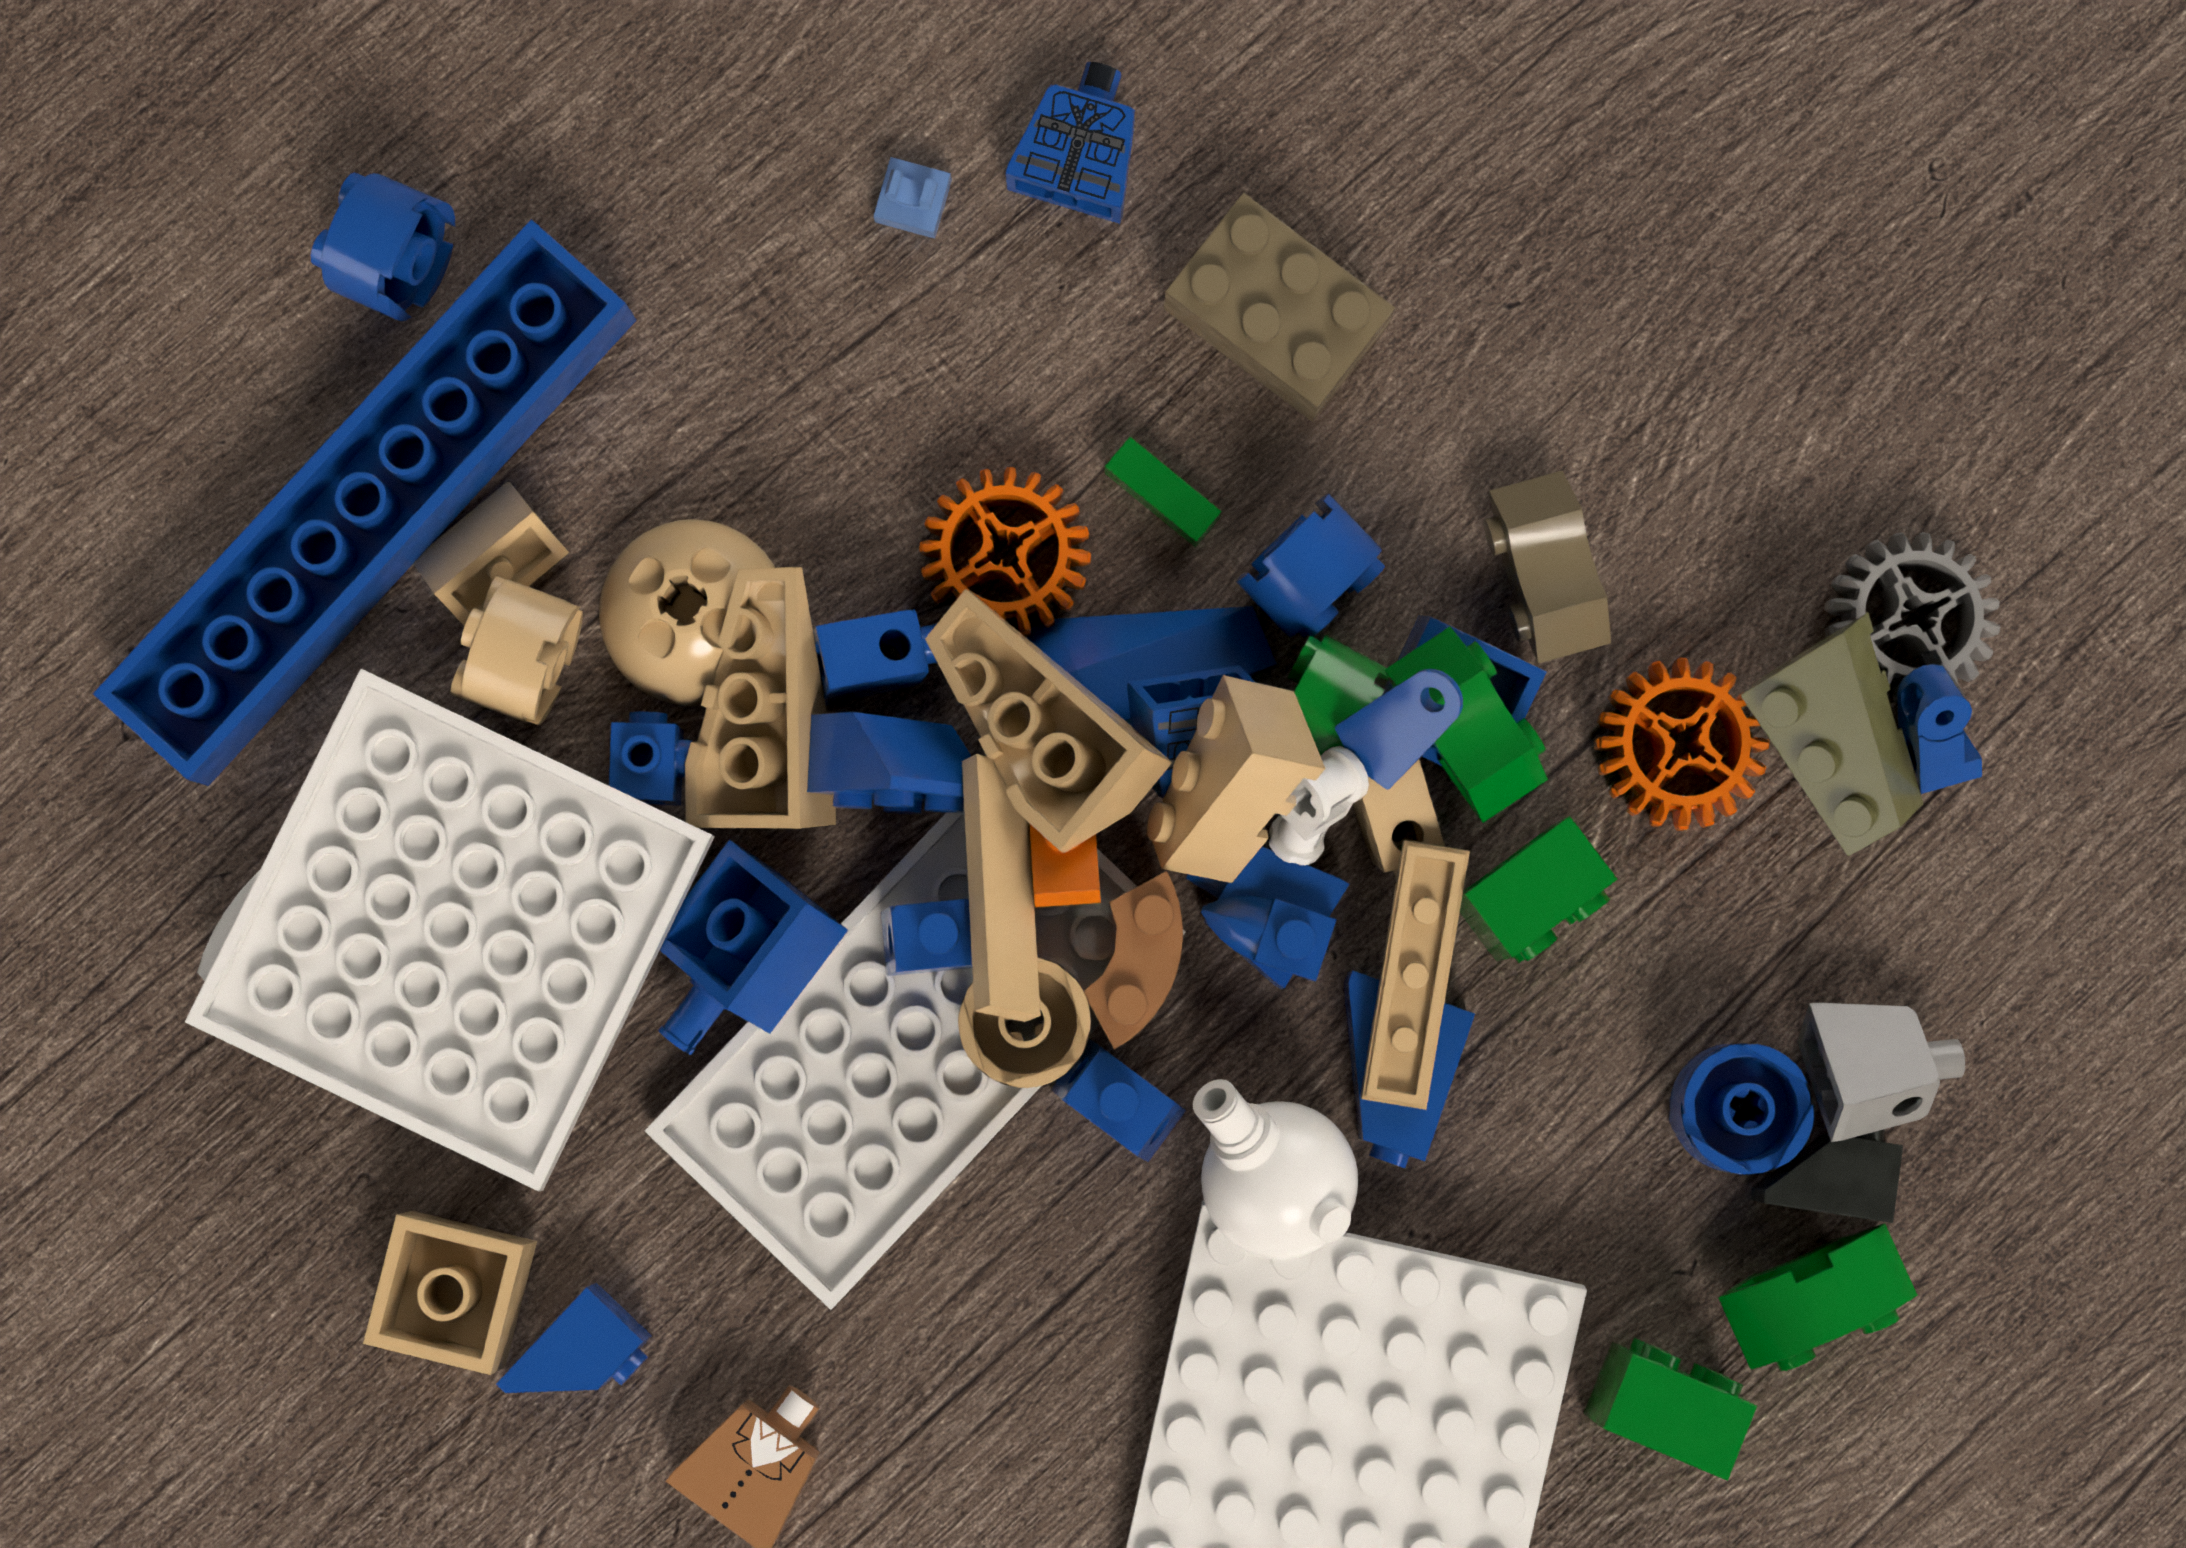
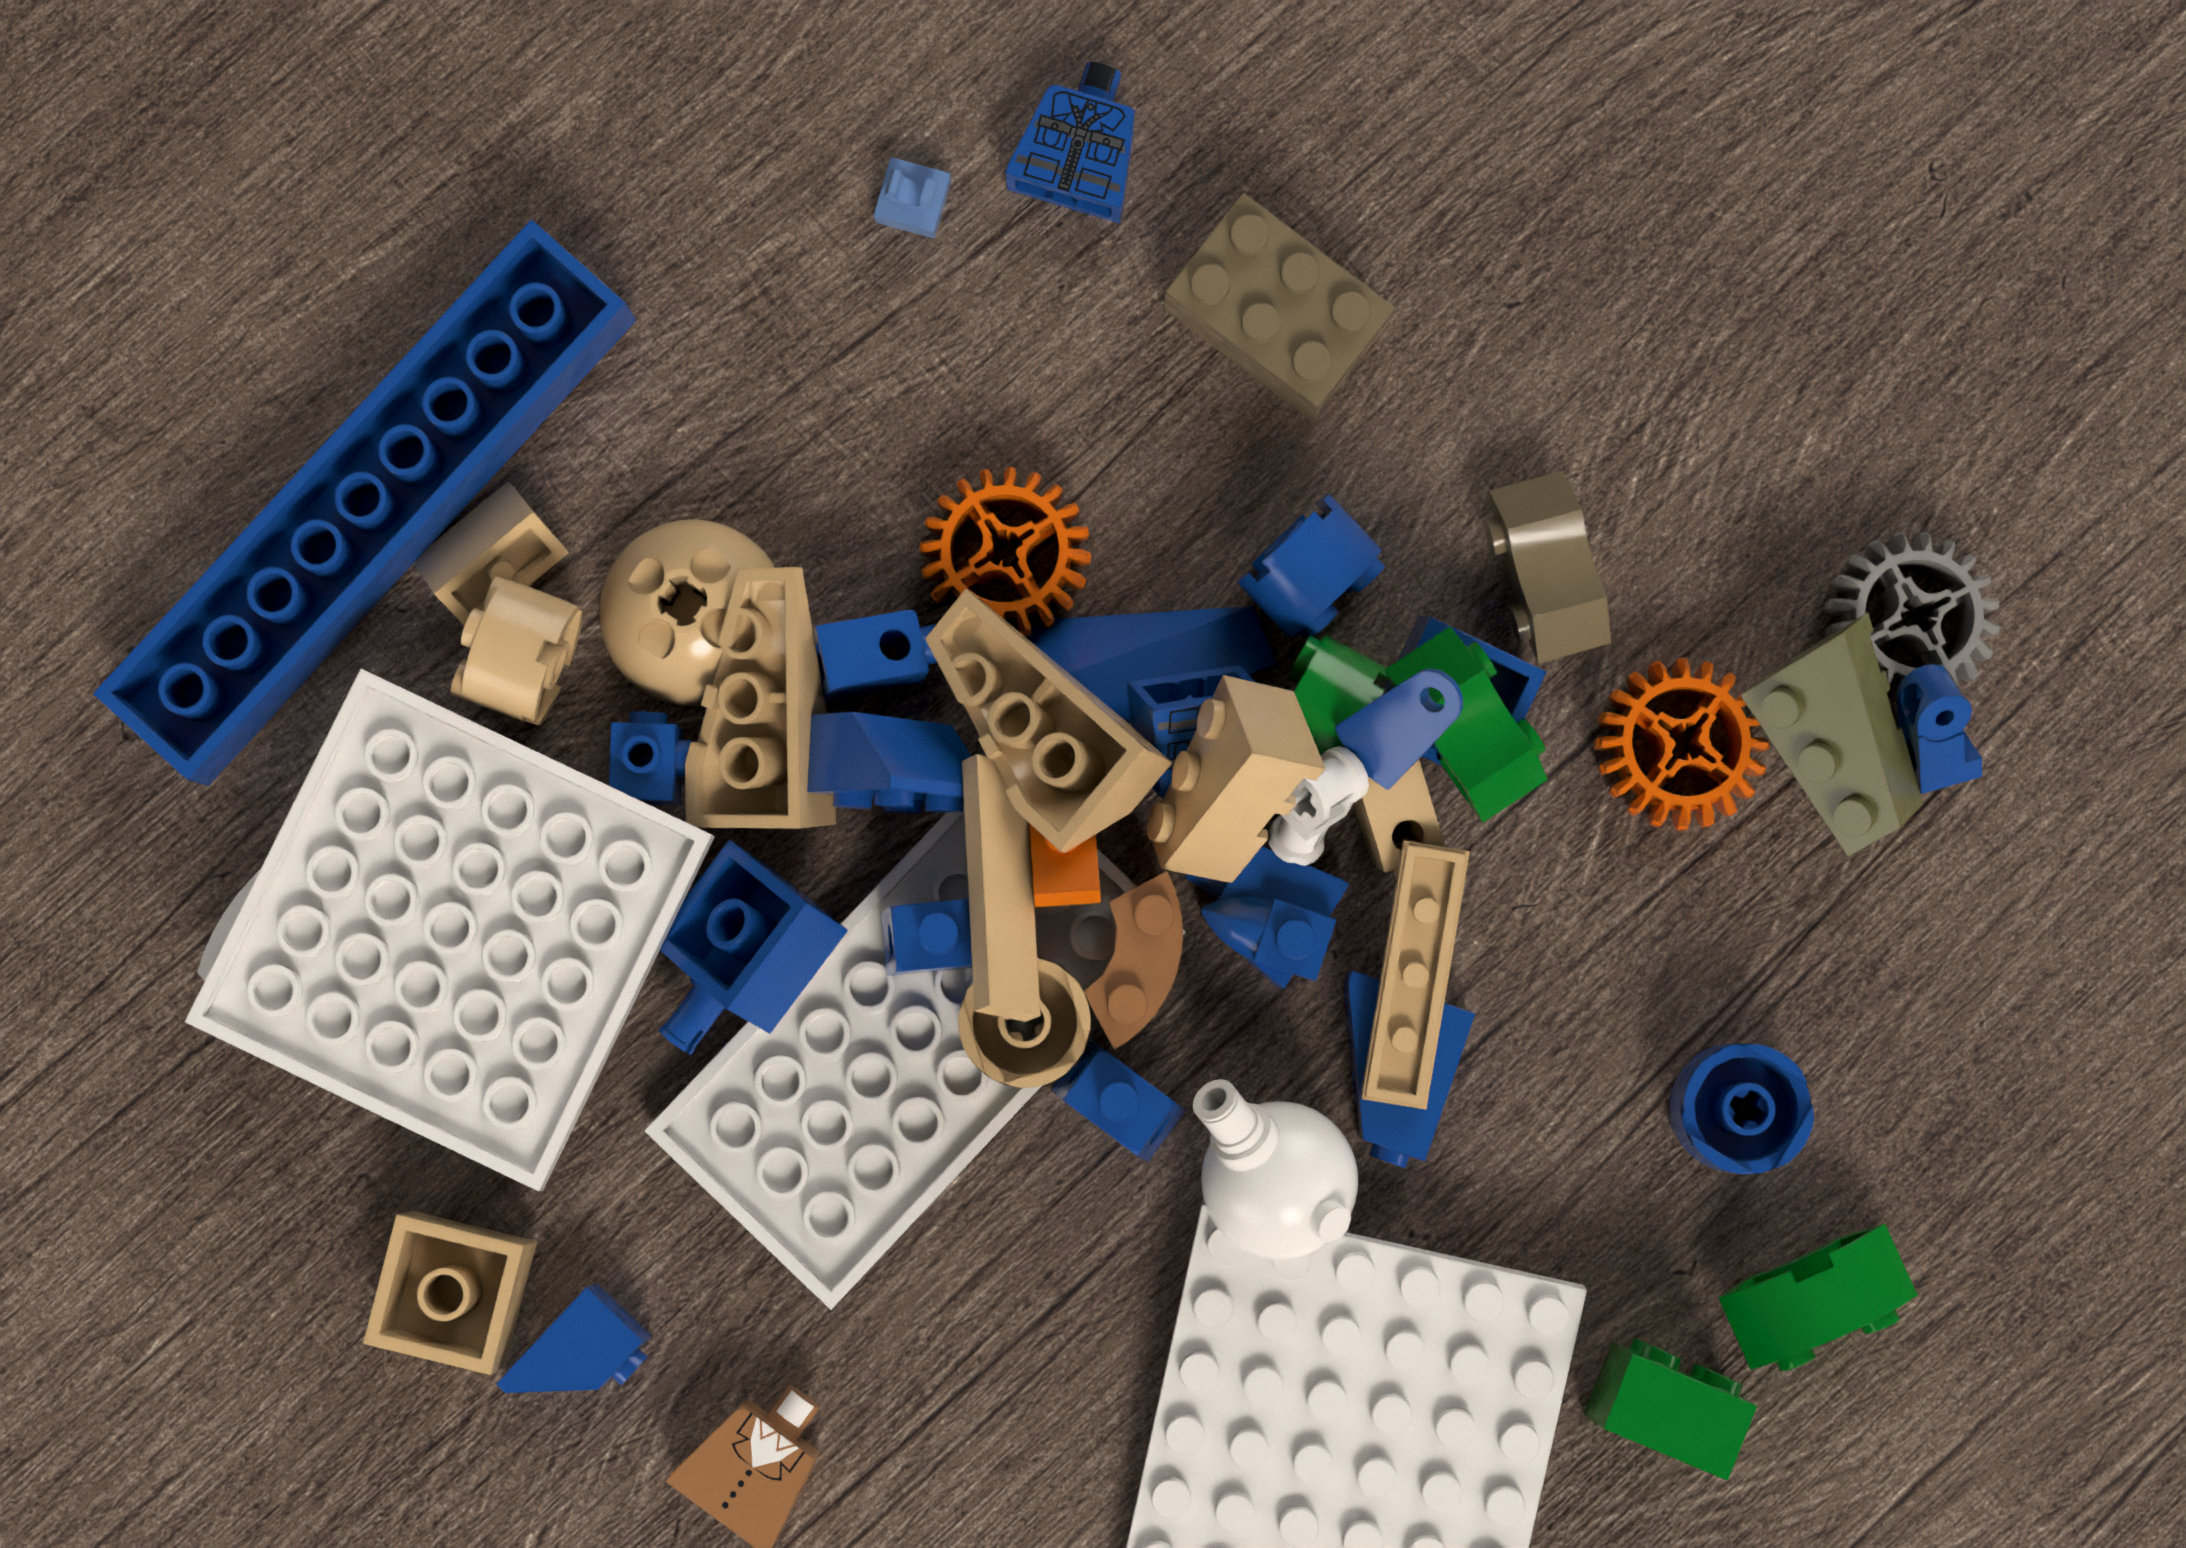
(384, 245): blue brick -> none
(1162, 492): green piece -> none
(1535, 890): green brick -> none
(1838, 1178): pearl dark grey slope -> none
(1873, 1066): light grey torso -> none

